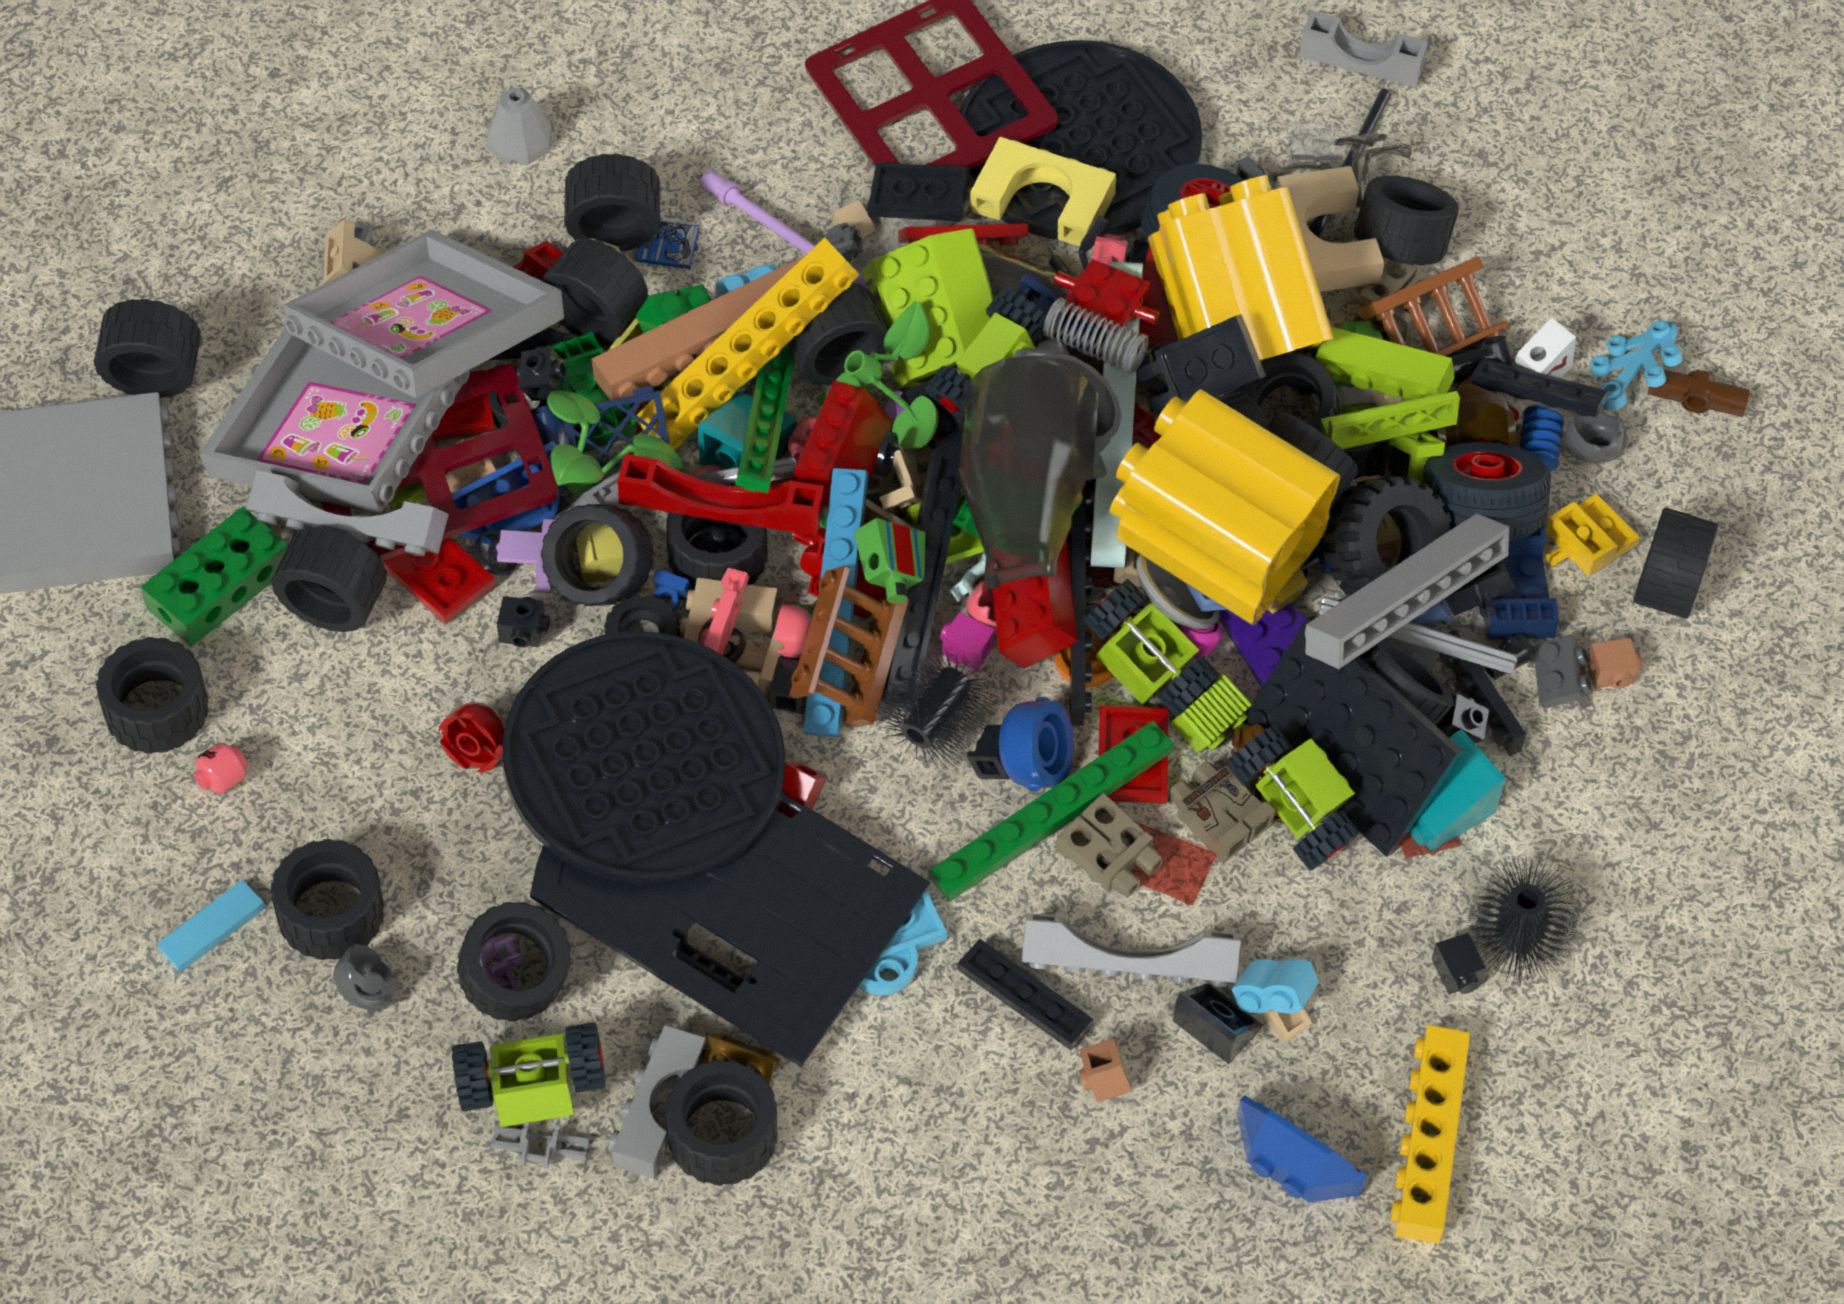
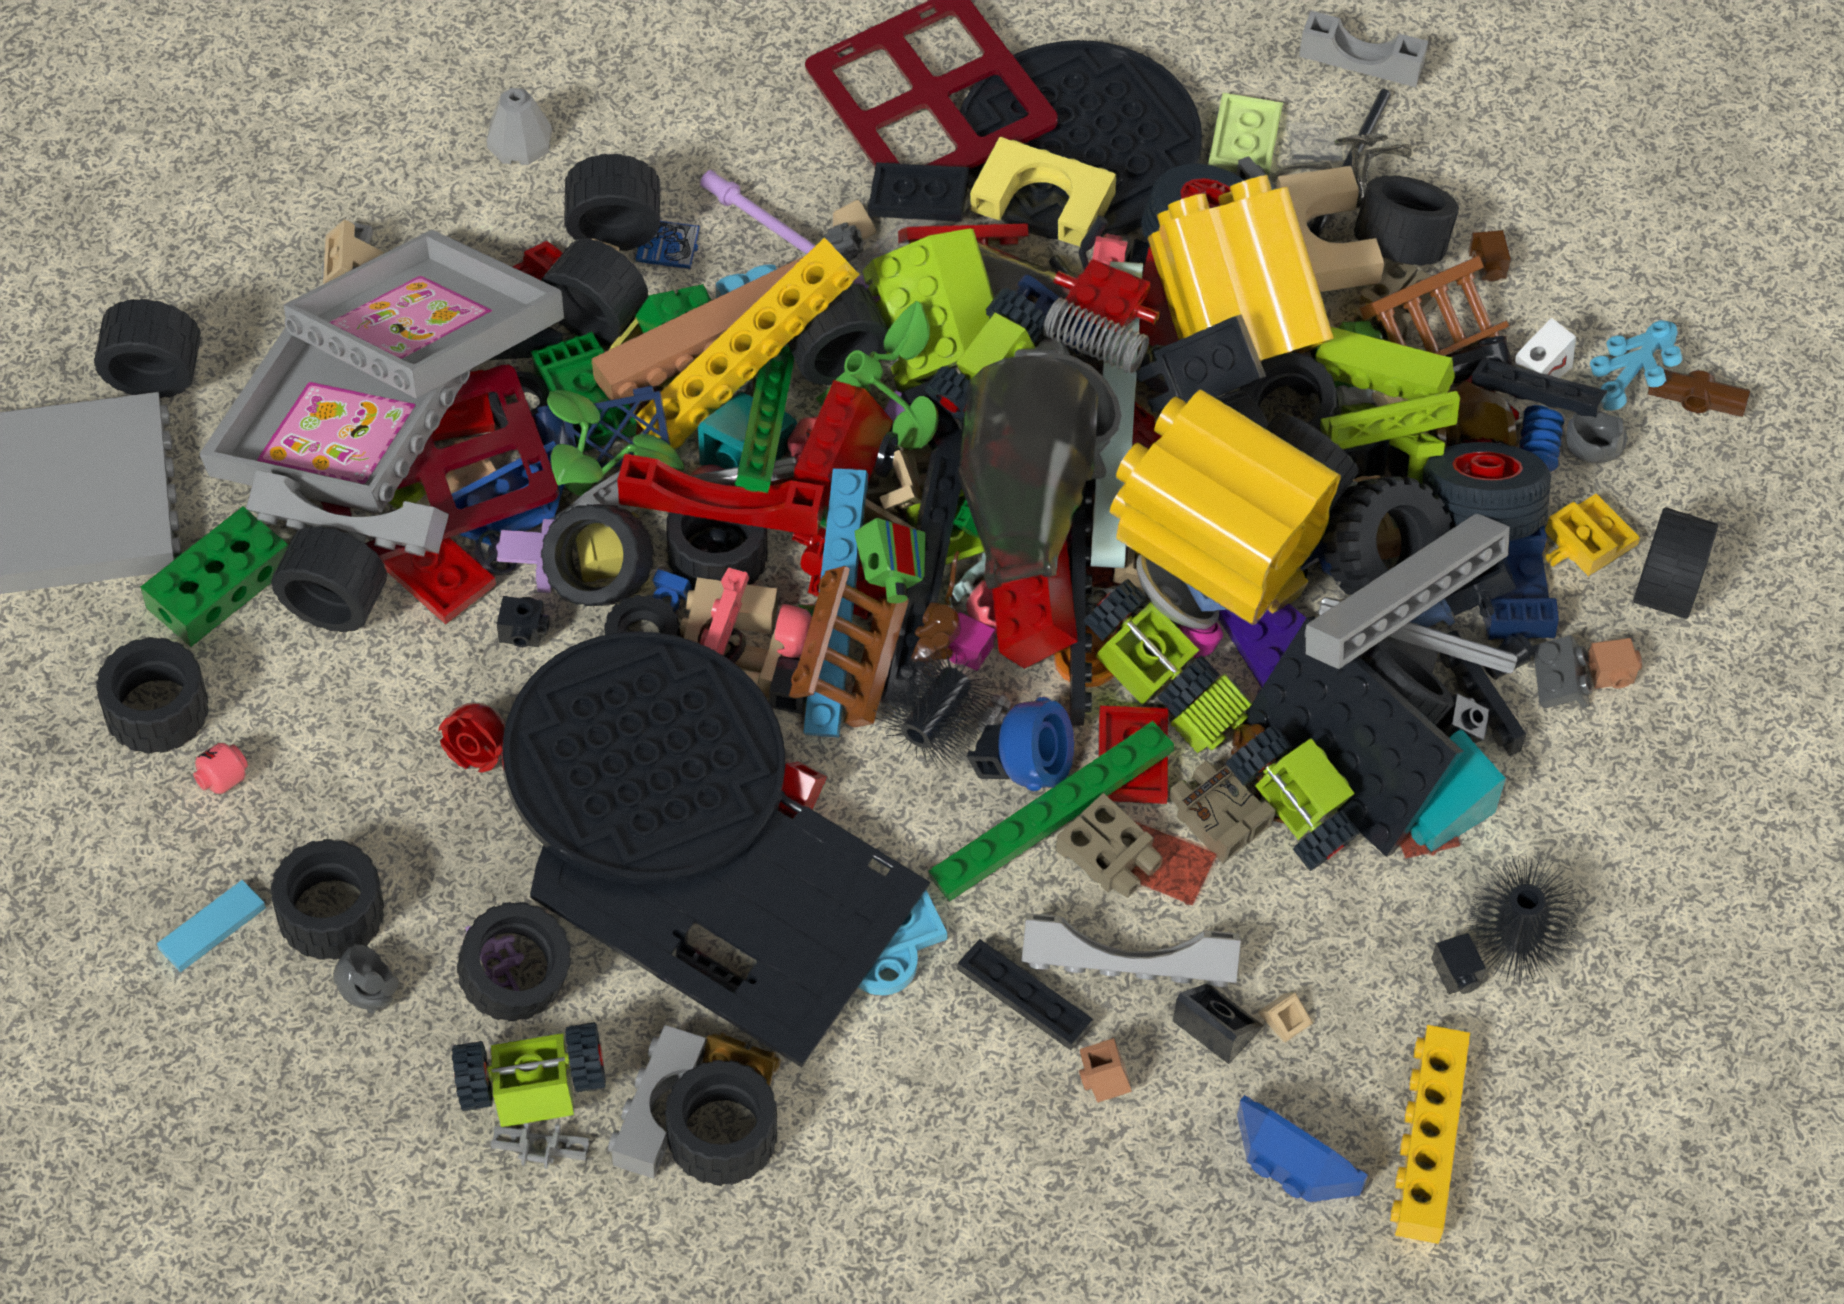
(541, 372): black brick -> none
(940, 626): none -> reddish brown animal
(997, 718): none -> light grey piece
(1245, 129): none -> yellowish green tile
(1275, 986): medium azure brick -> none
(1493, 252): none -> reddish brown brick

